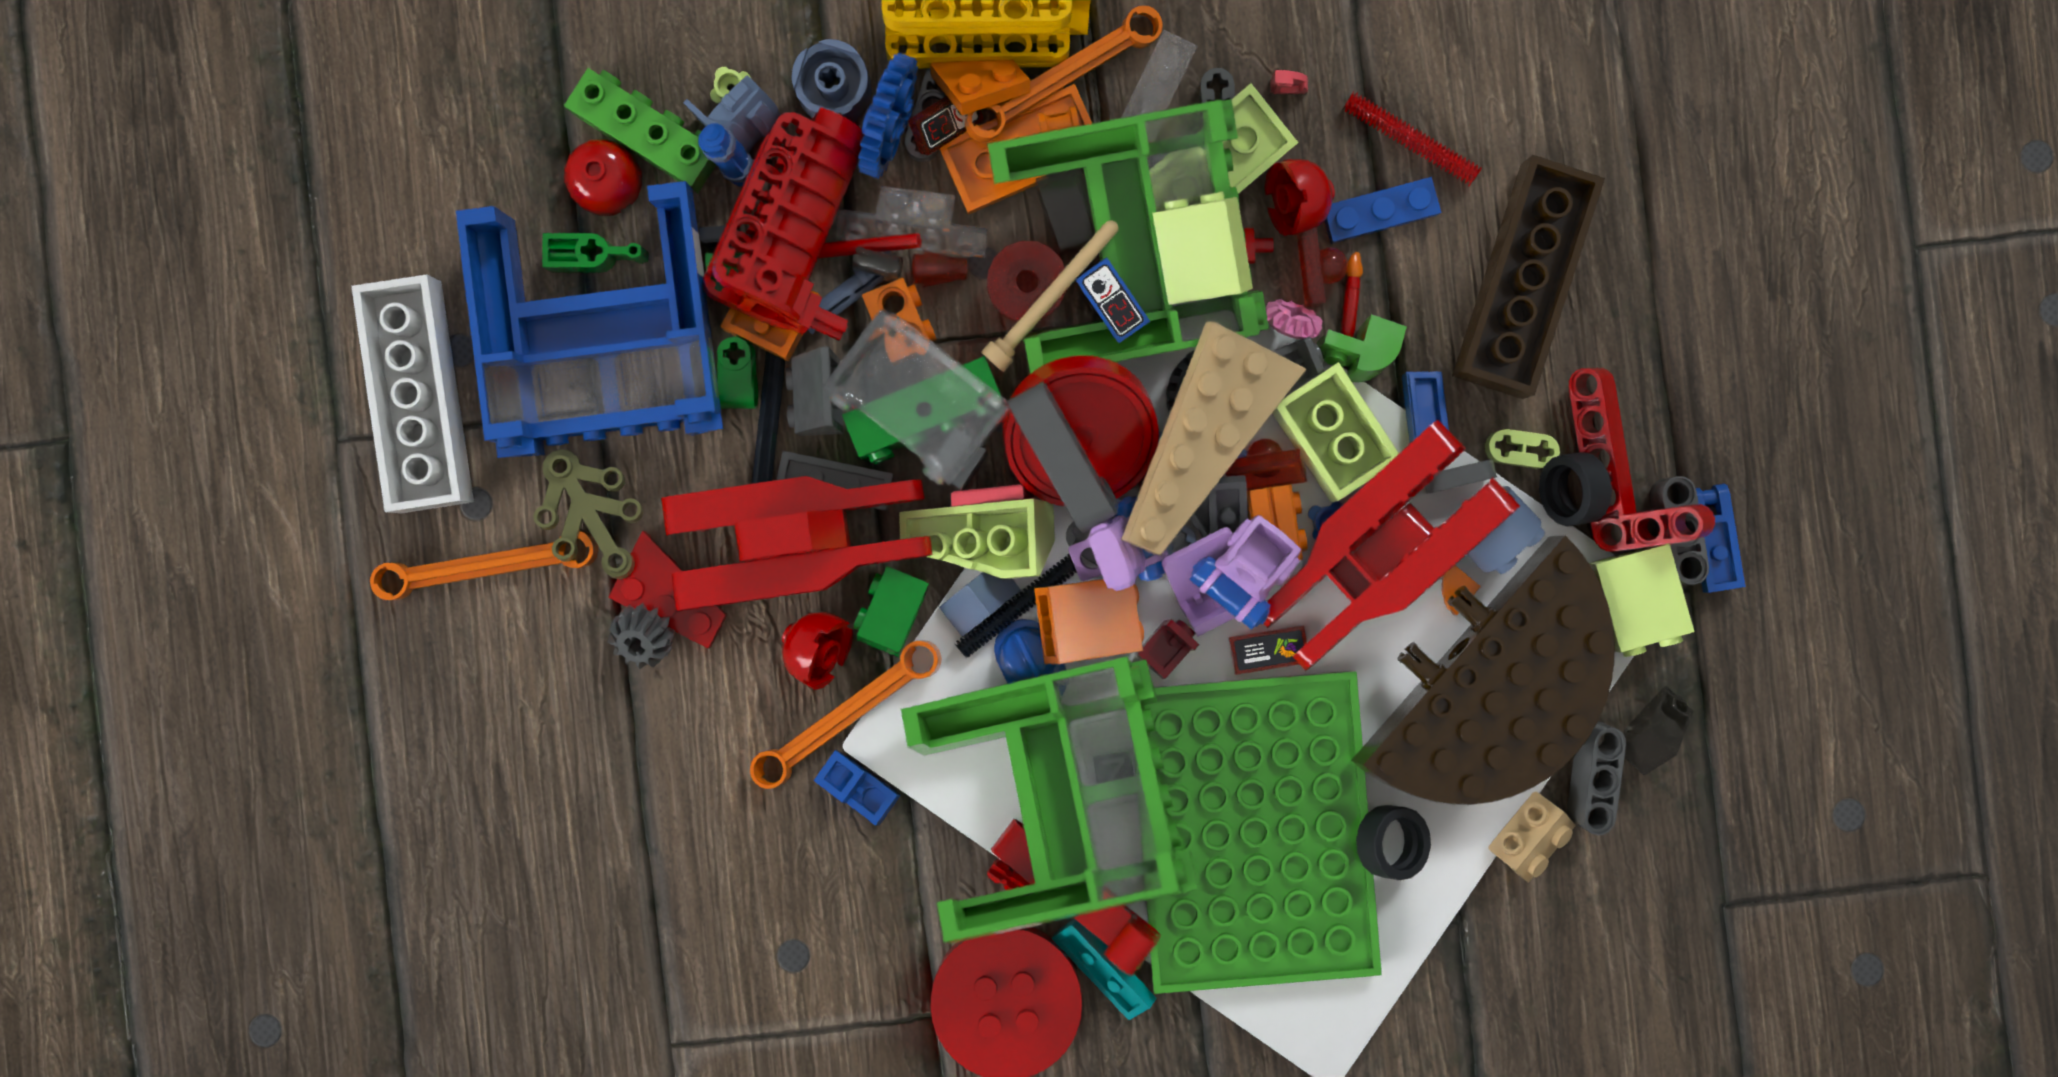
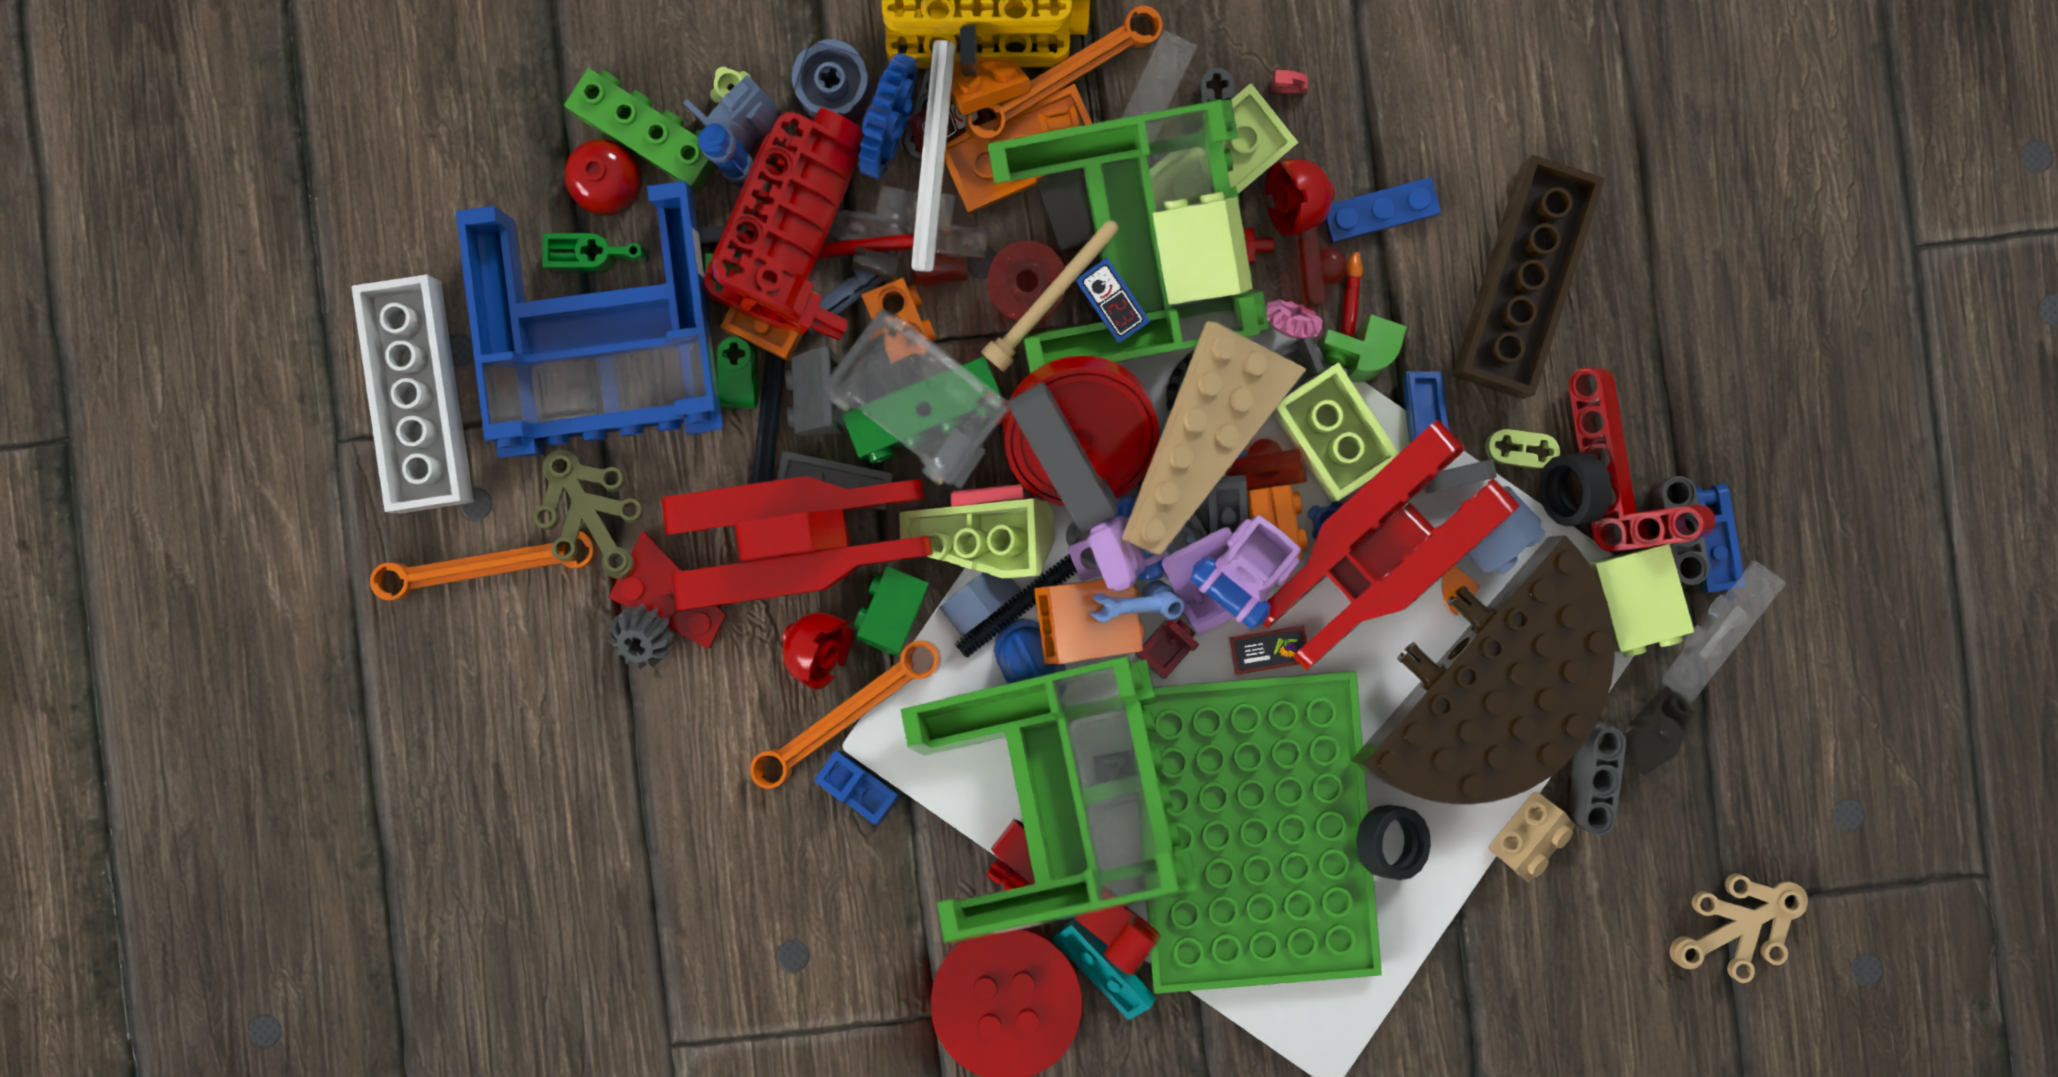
(933, 155): none -> white axle
(969, 51): none -> black tile
(1156, 598): none -> light blue brick
(1412, 138): red axle -> none
(1723, 630): none -> clear bracket
(1745, 923): none -> tan plant

